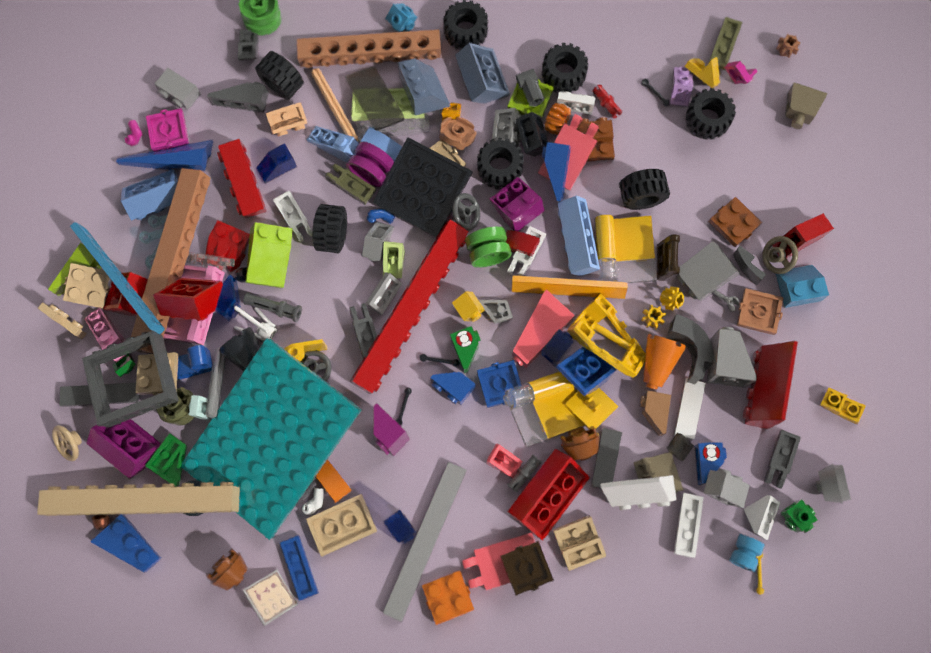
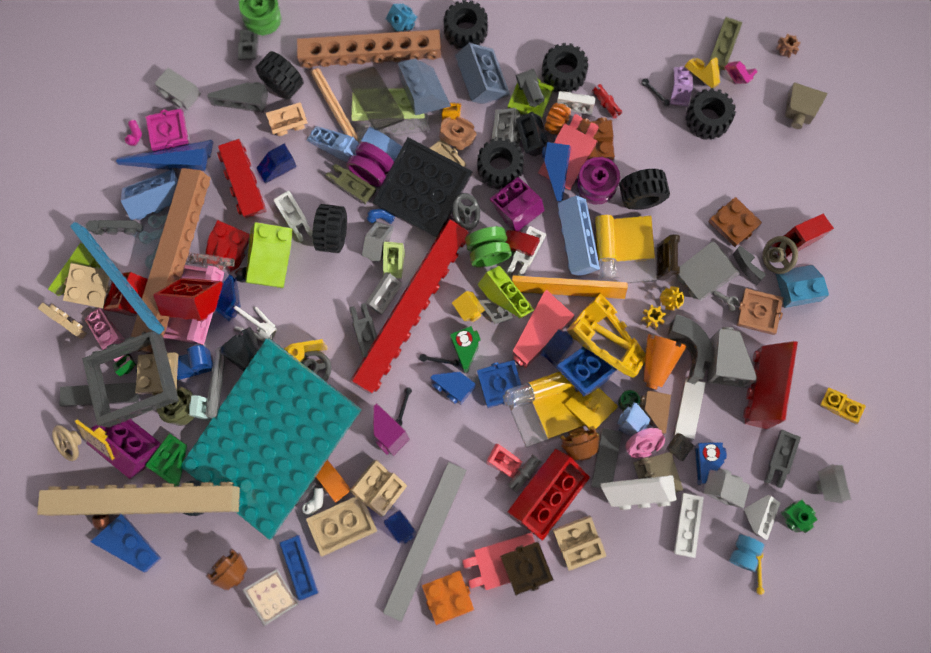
(96, 439): none -> piece
(113, 227): none -> dark grey hinge
(280, 308): dark grey pin -> none
(378, 488): none -> tan slope
(503, 292): none -> lime slope
(598, 180): none -> magenta wheel
(631, 398): none -> dark green wheel
(633, 420): none -> light blue slope
(645, 442): none -> bright pink tile

